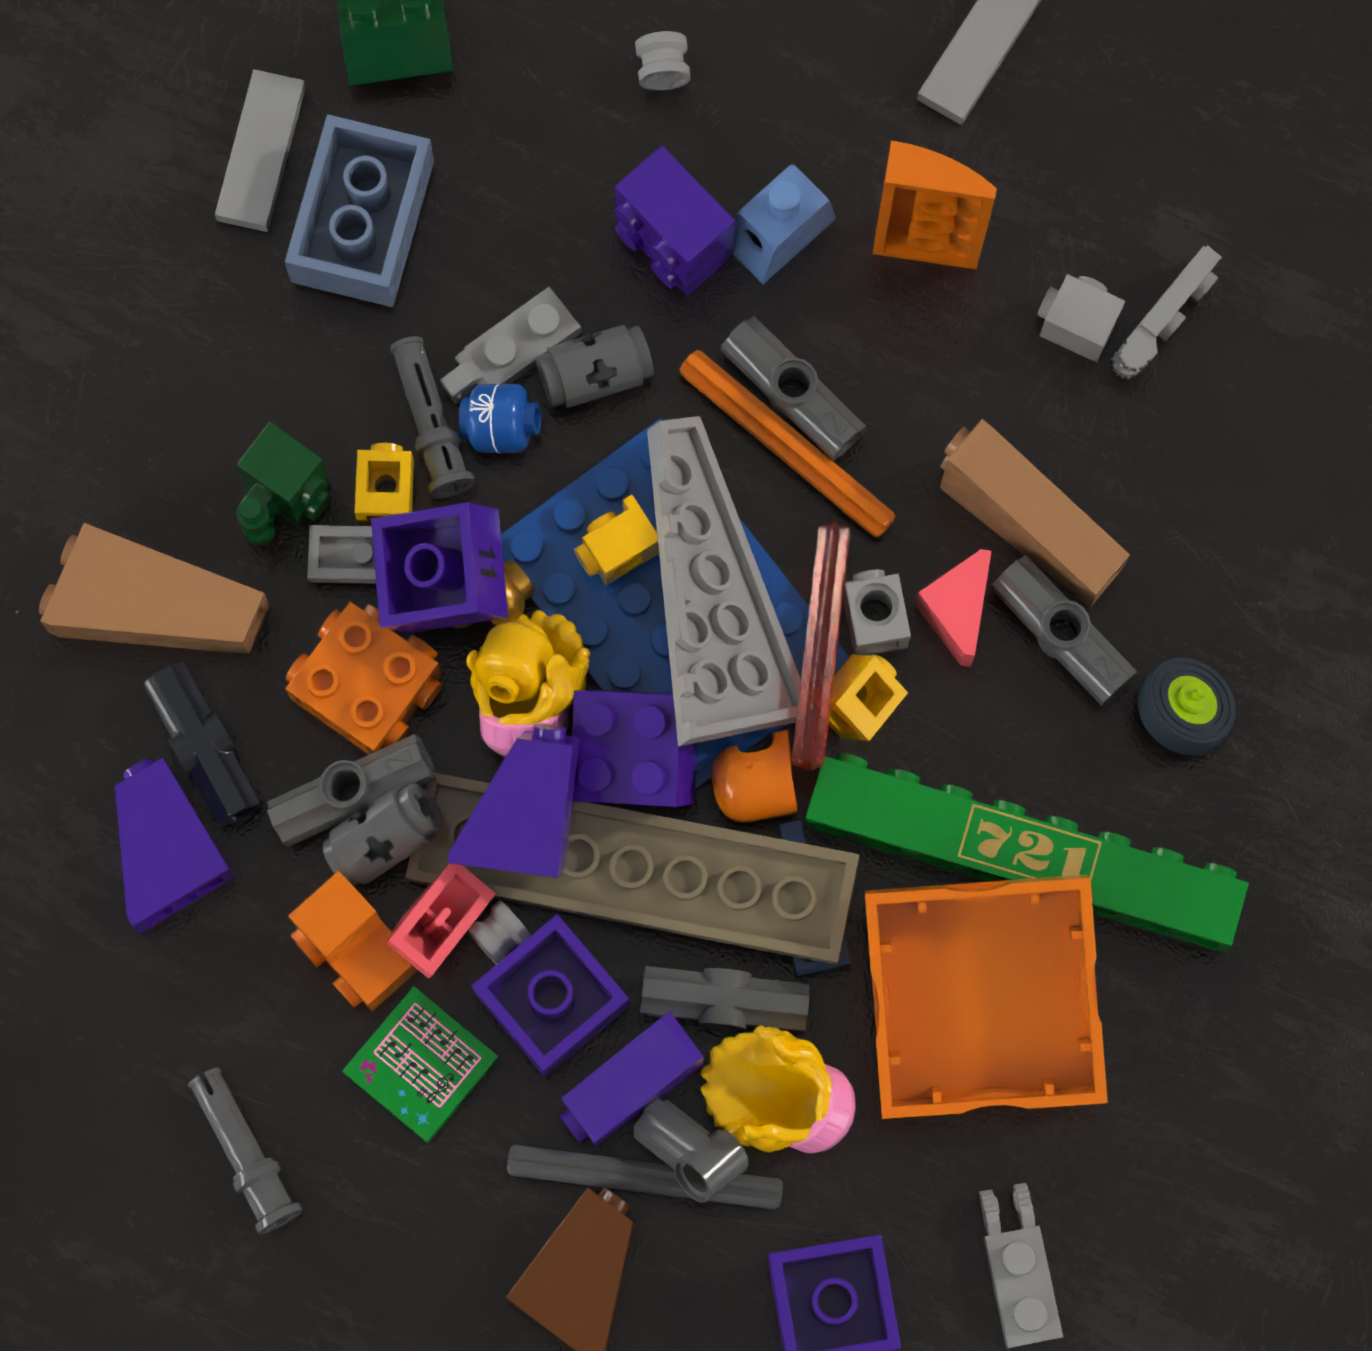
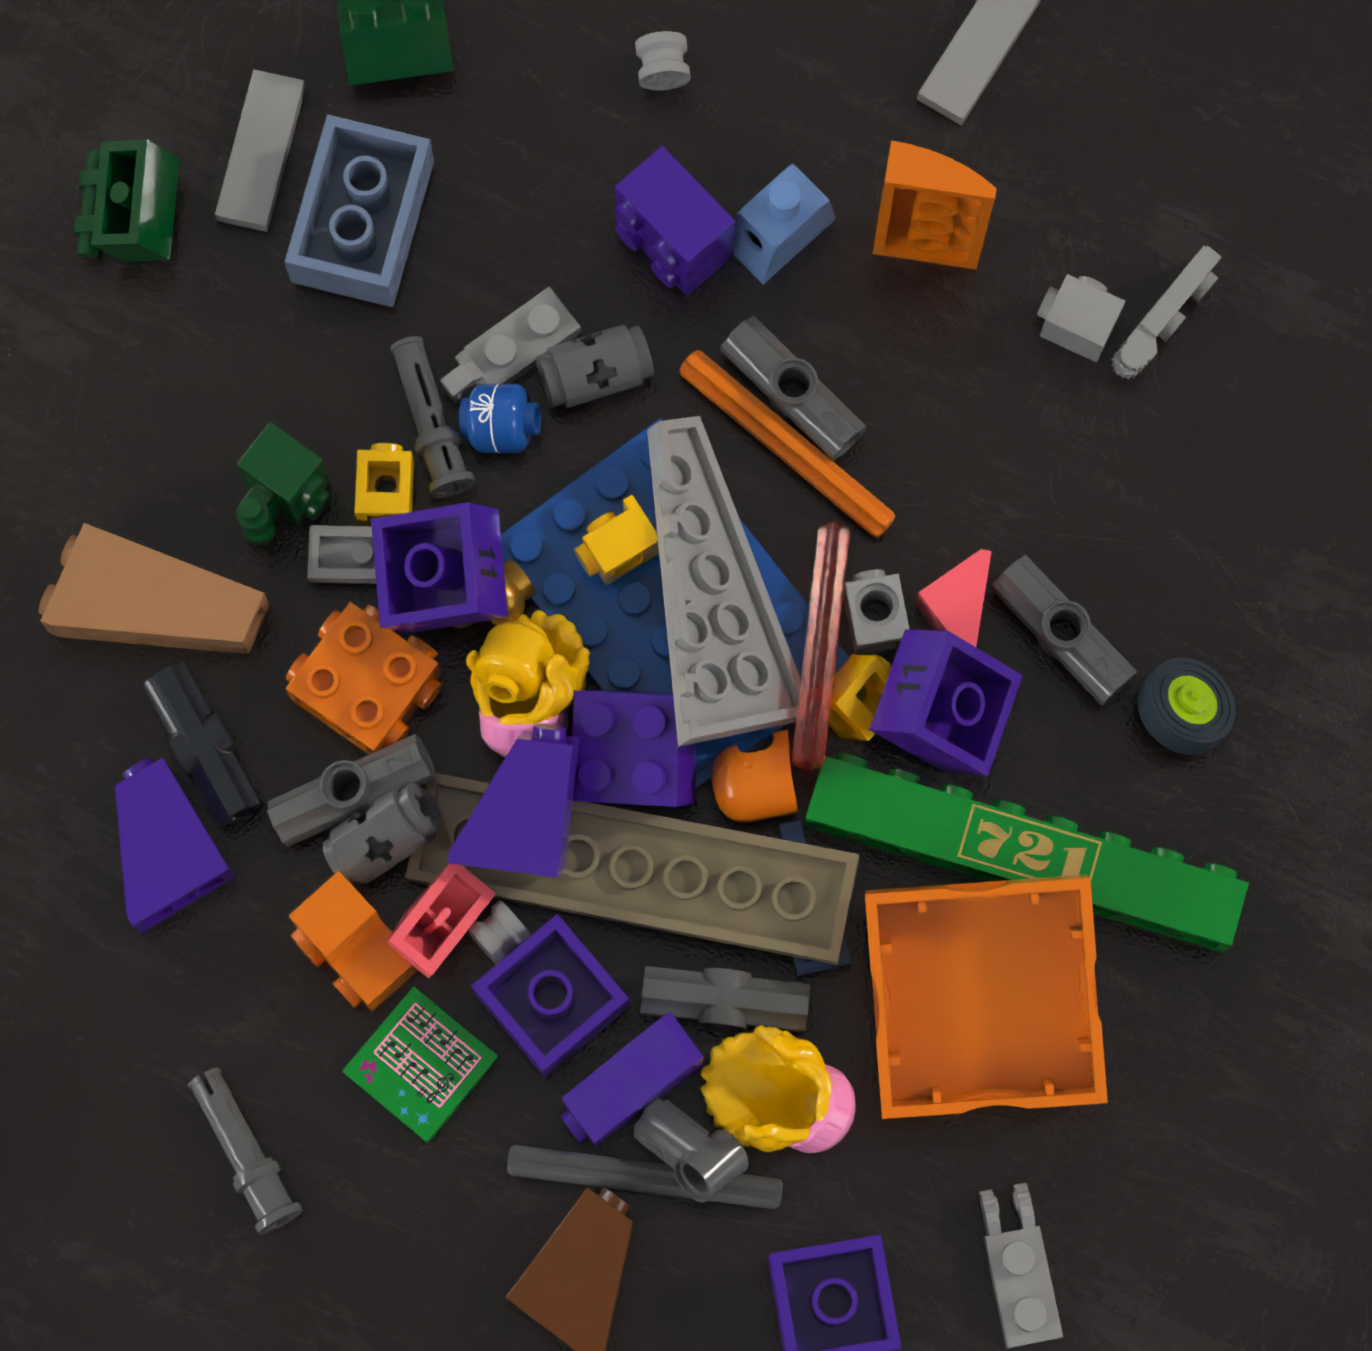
(128, 201): none -> dark green brick
(946, 702): none -> dark purple brick
(1030, 512): medium nougat slope -> none

